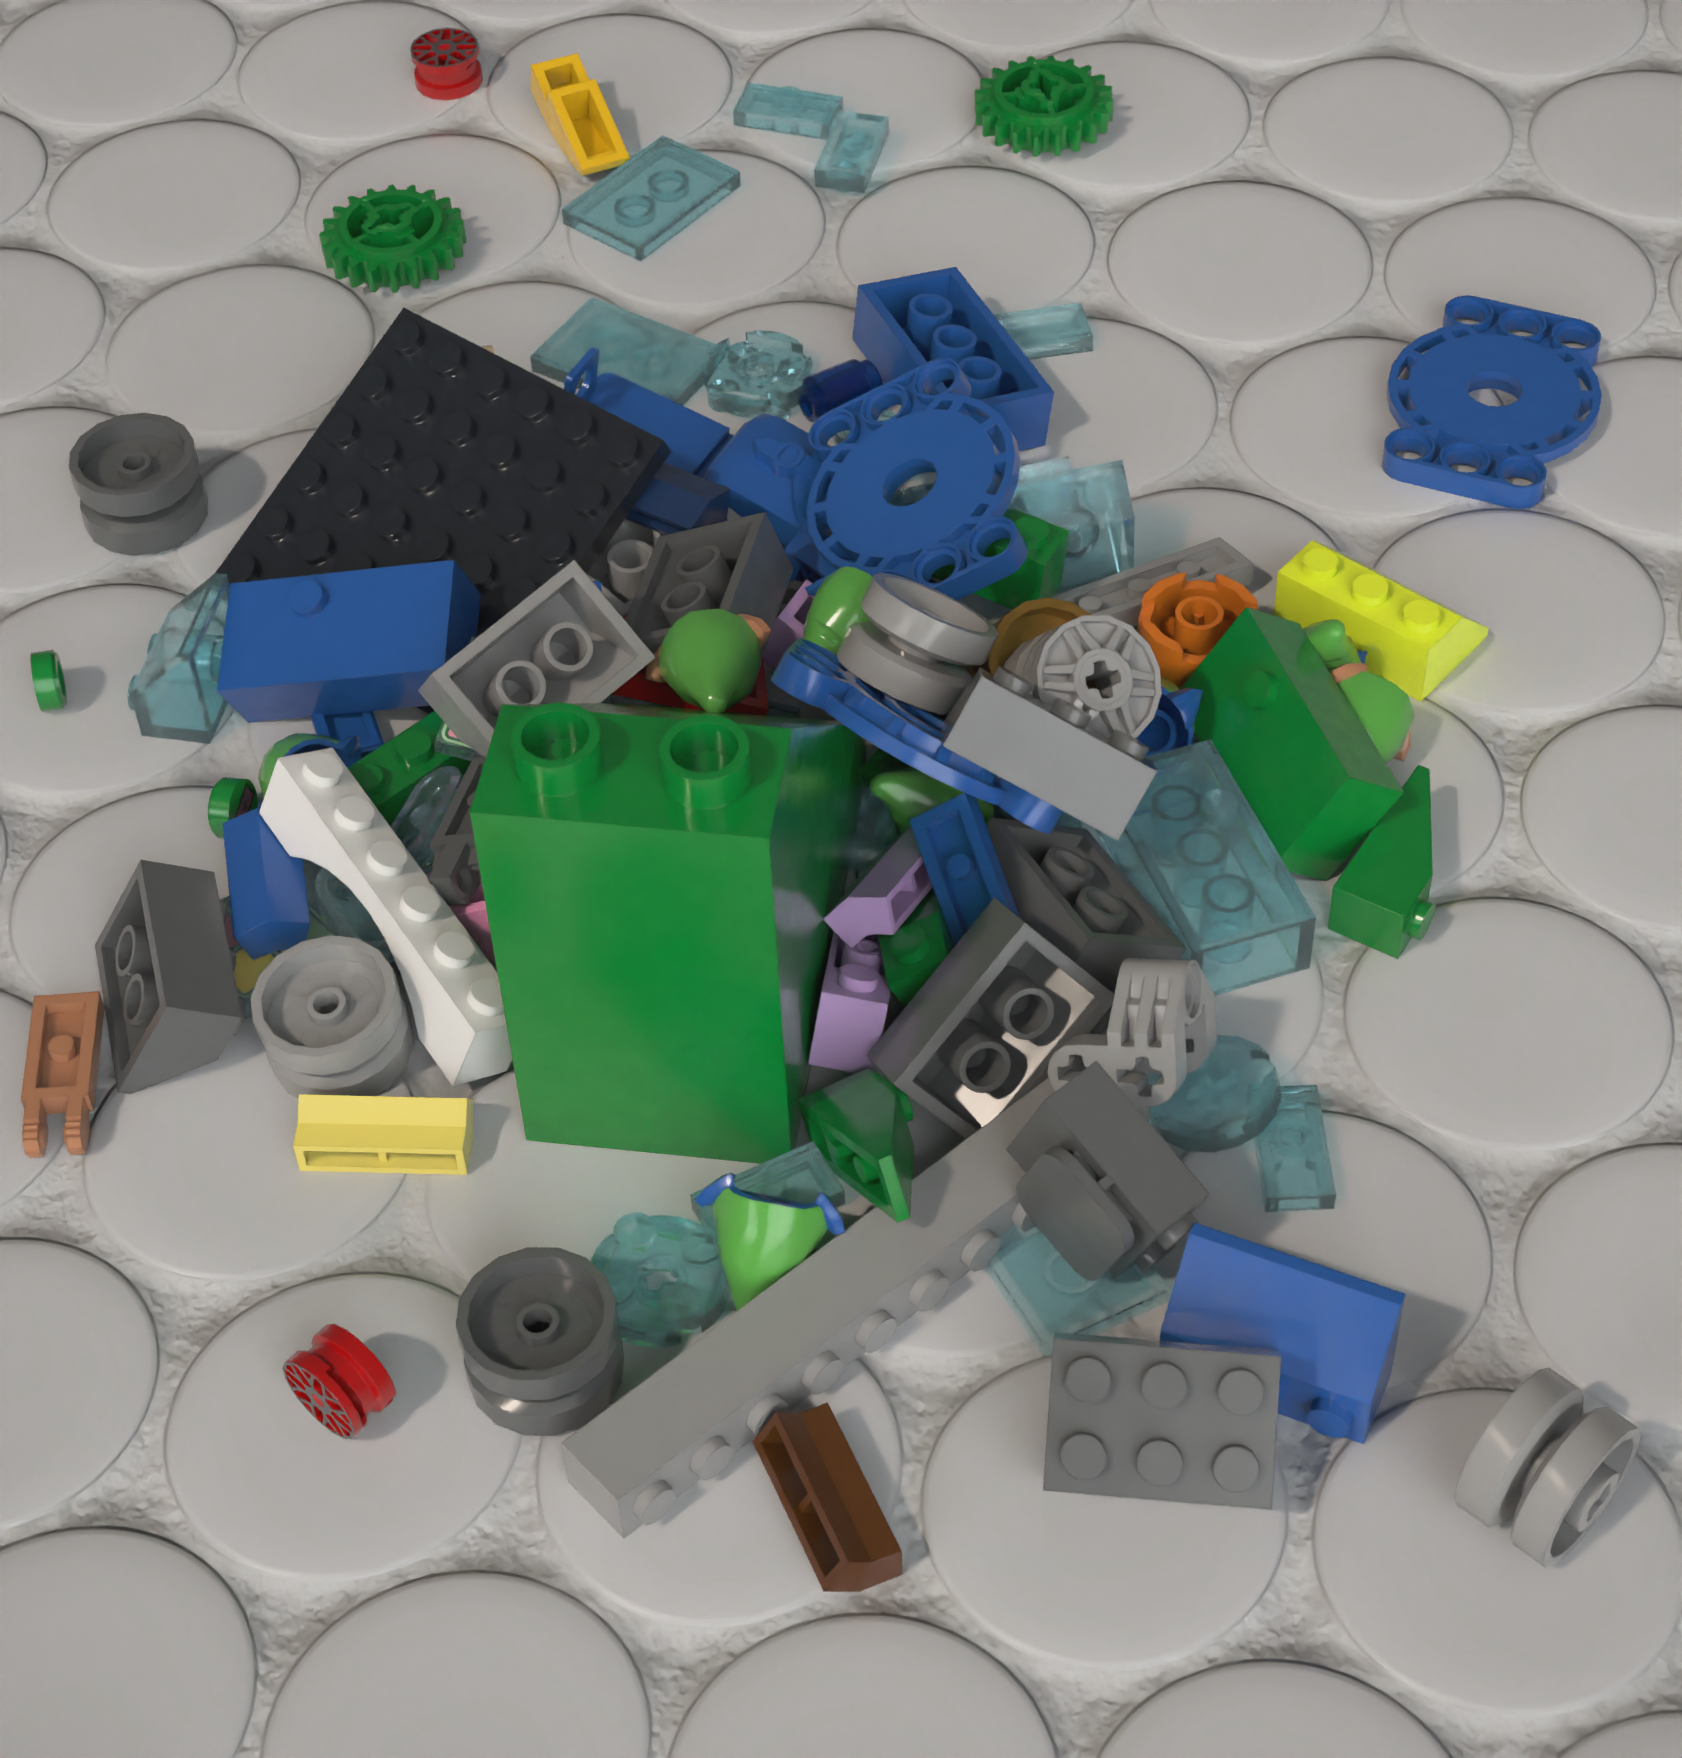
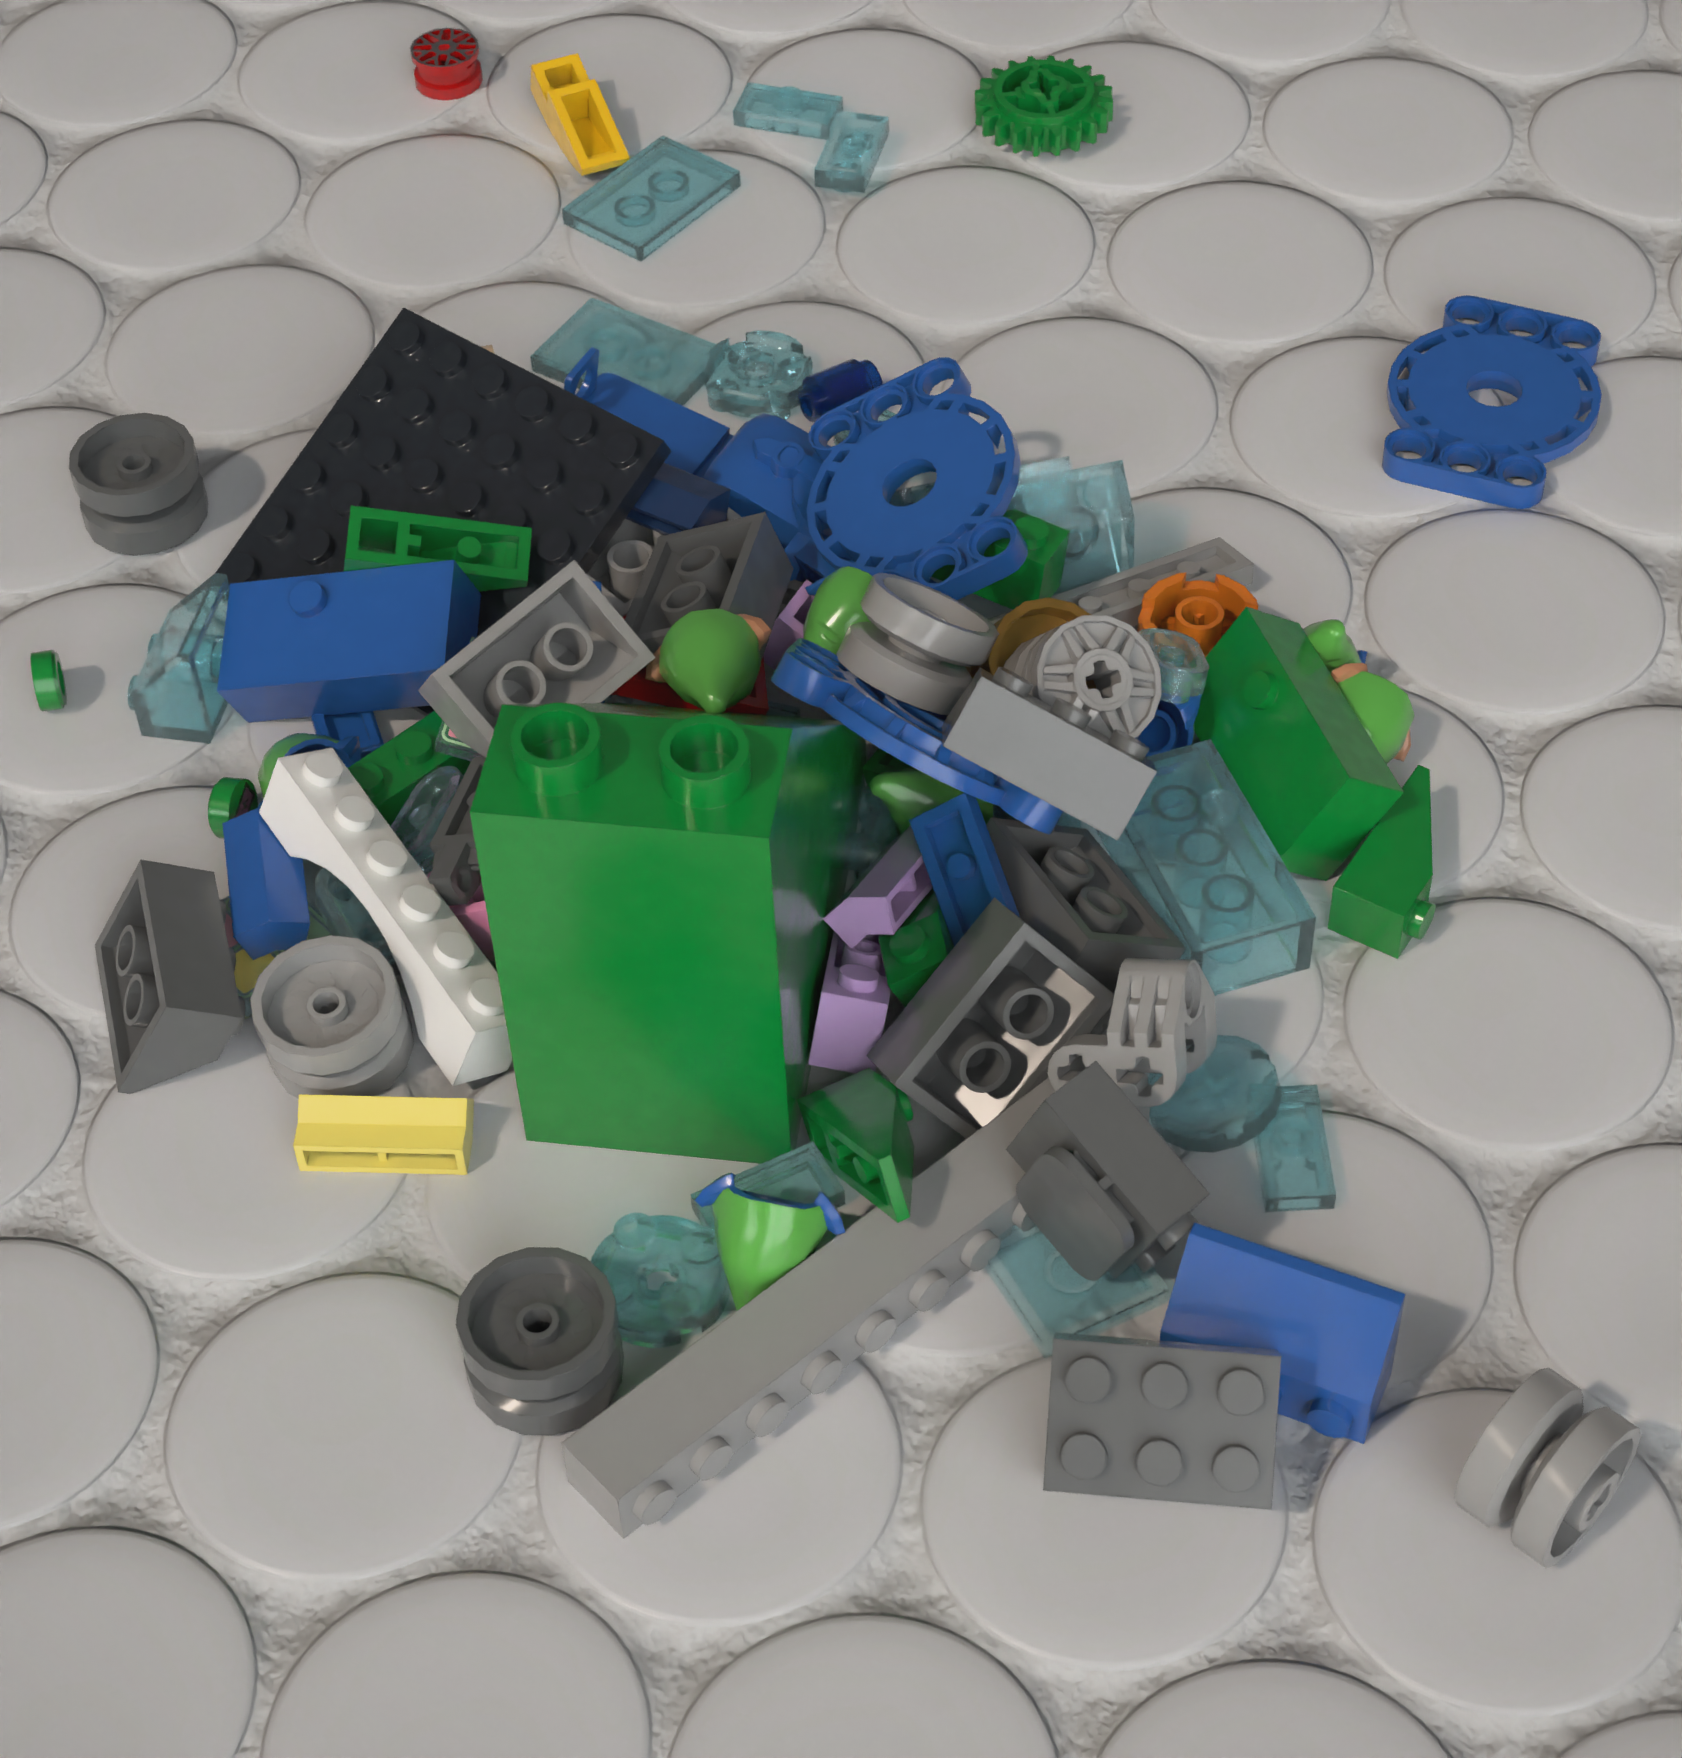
(61, 1068): nougat hinge -> none
(339, 1381): red wheel -> none
(393, 238): green gear -> none
(487, 552): none -> green slope
(828, 1500): reddish brown piece -> none
(940, 315): blue brick -> none
(1049, 330): clear light blue tile -> none
(1180, 663): none -> clear light blue plate
(1403, 631): neon yellow slope -> none

